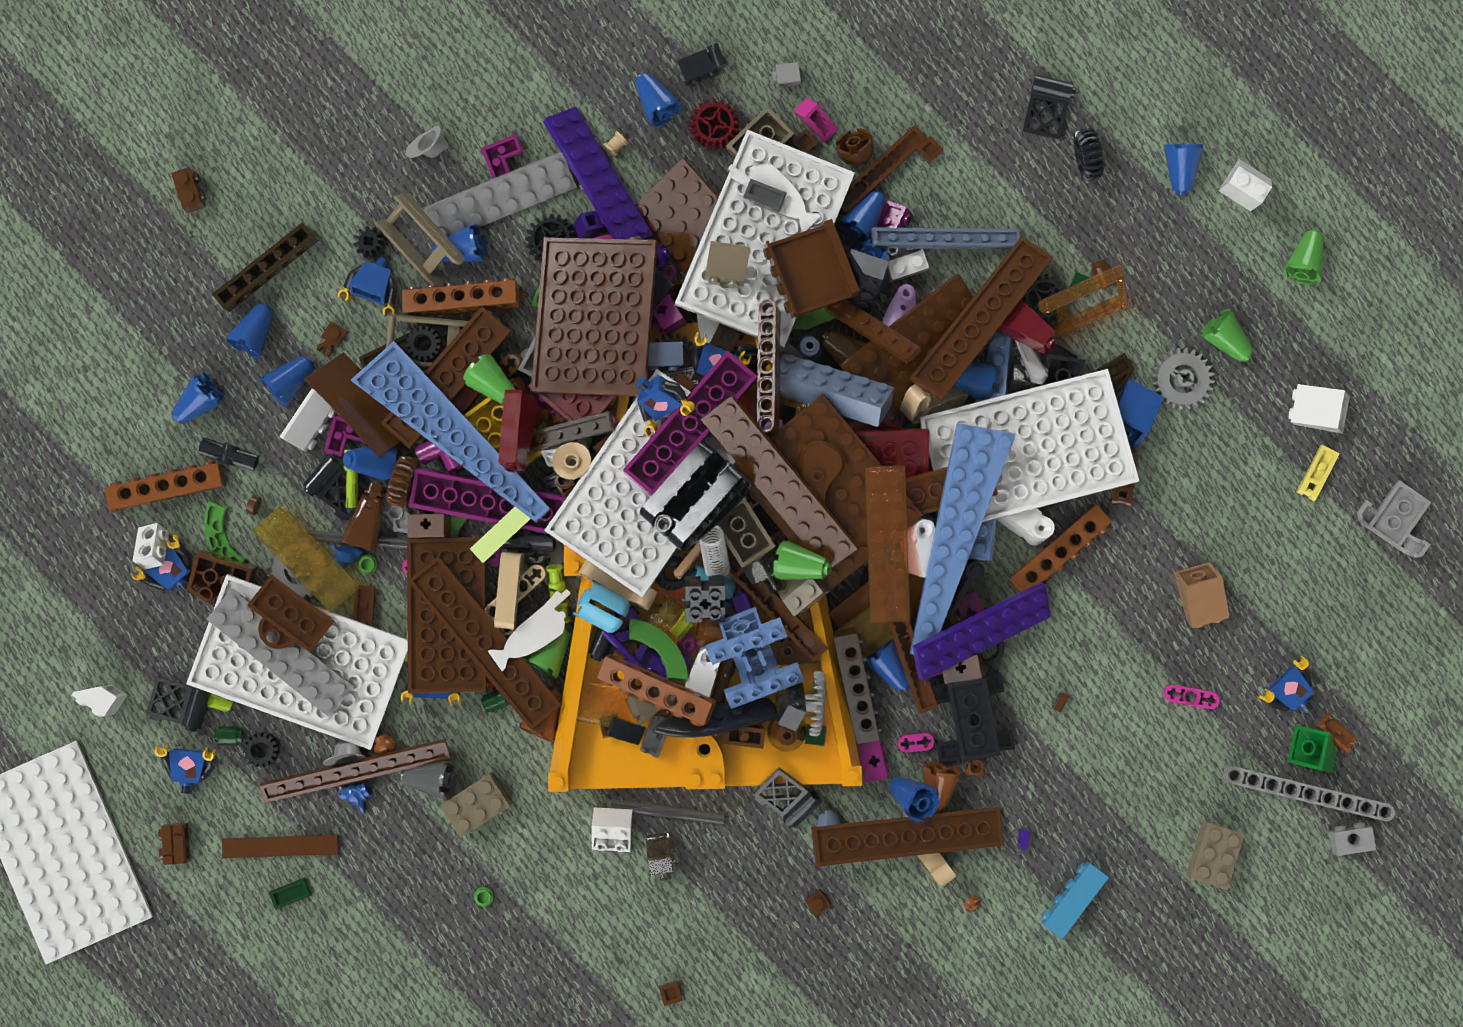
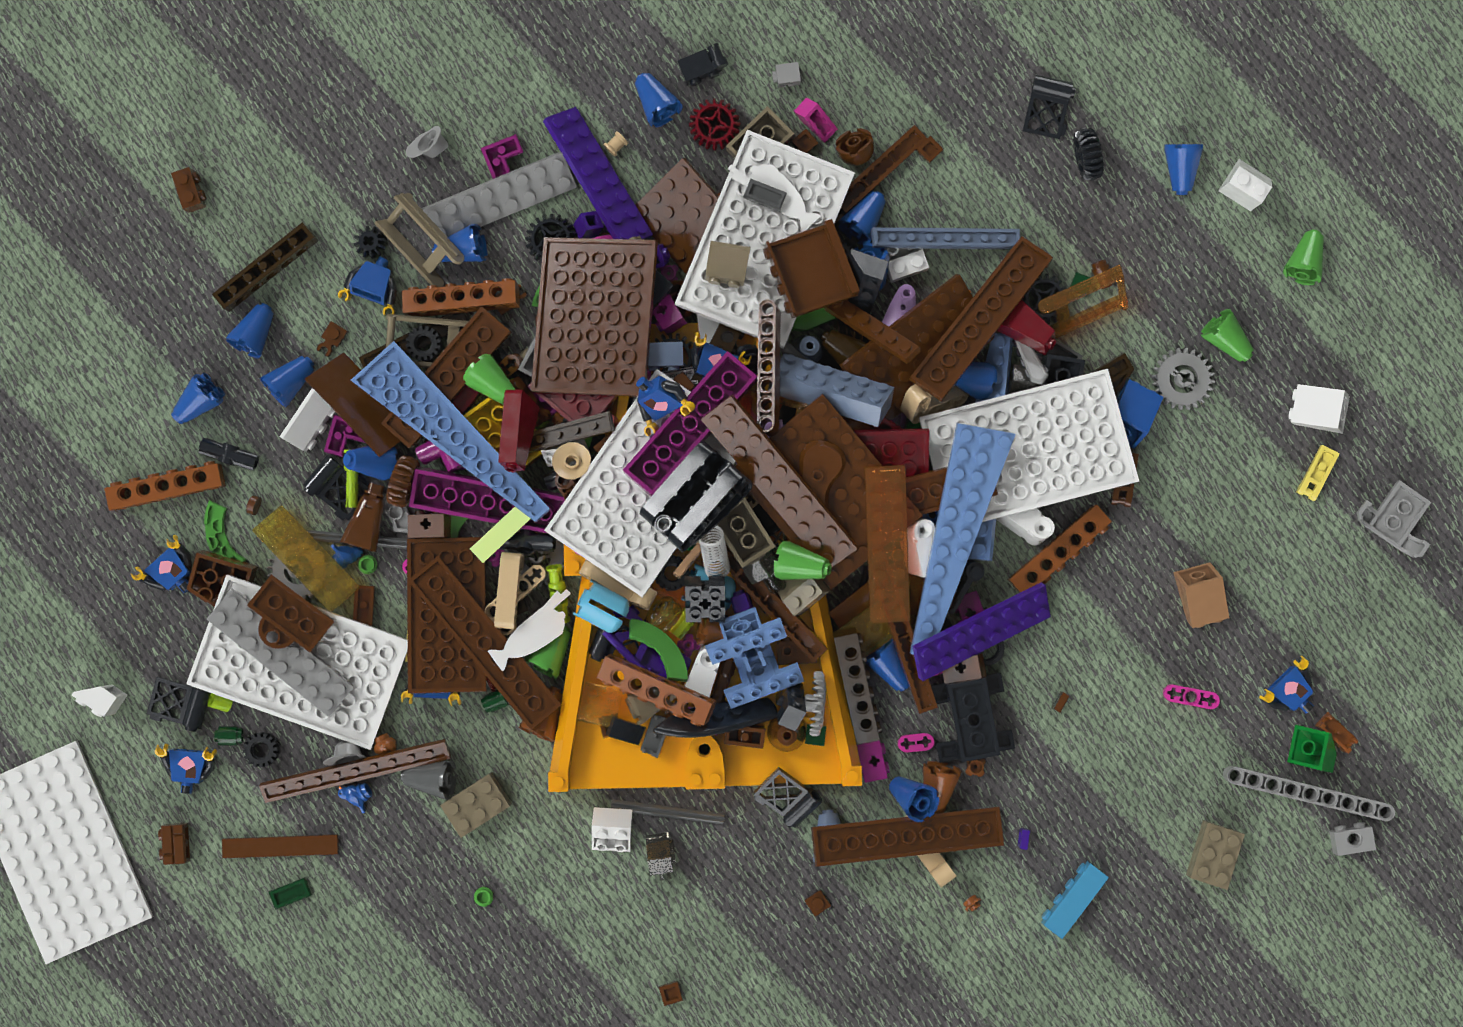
(150, 546): white brick -> none
(894, 216): magenta bracket -> none

